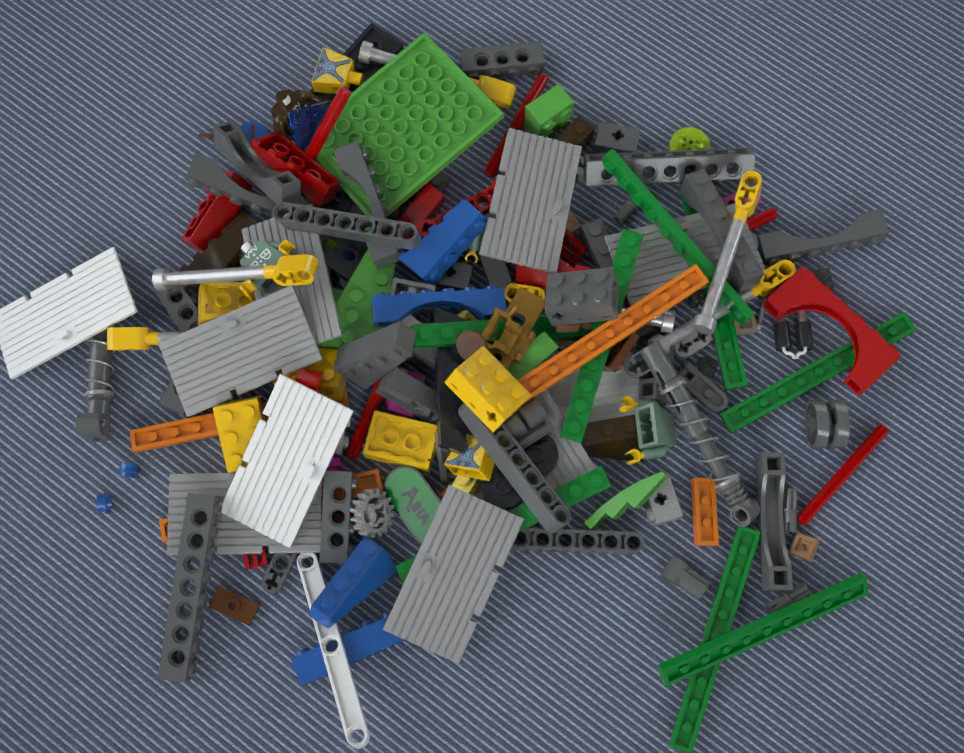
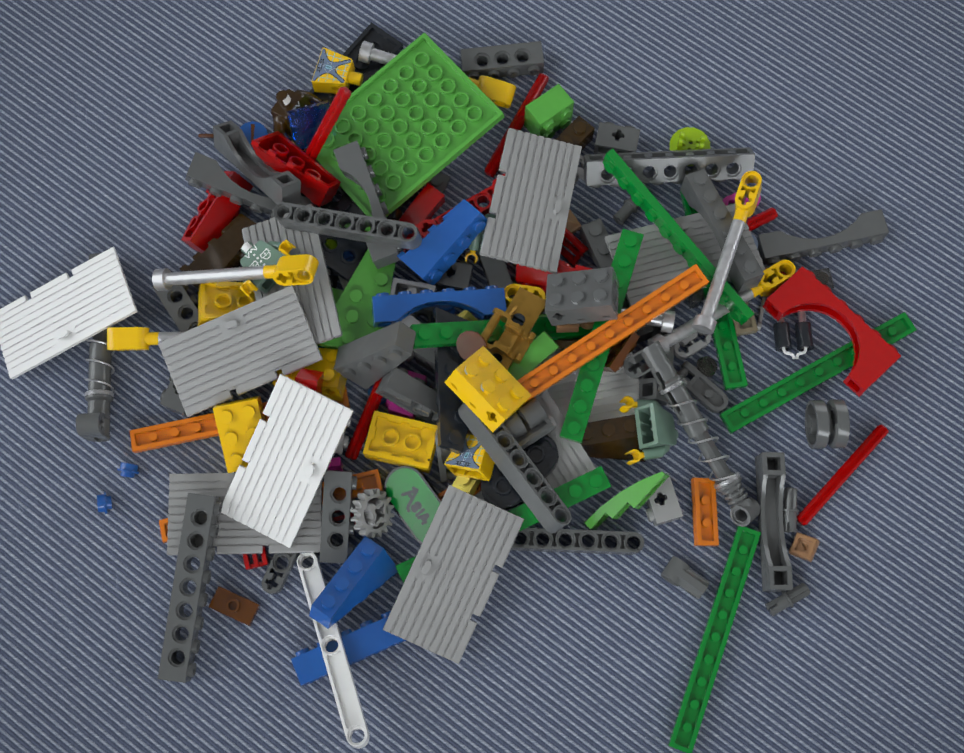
(763, 629): green plate -> none

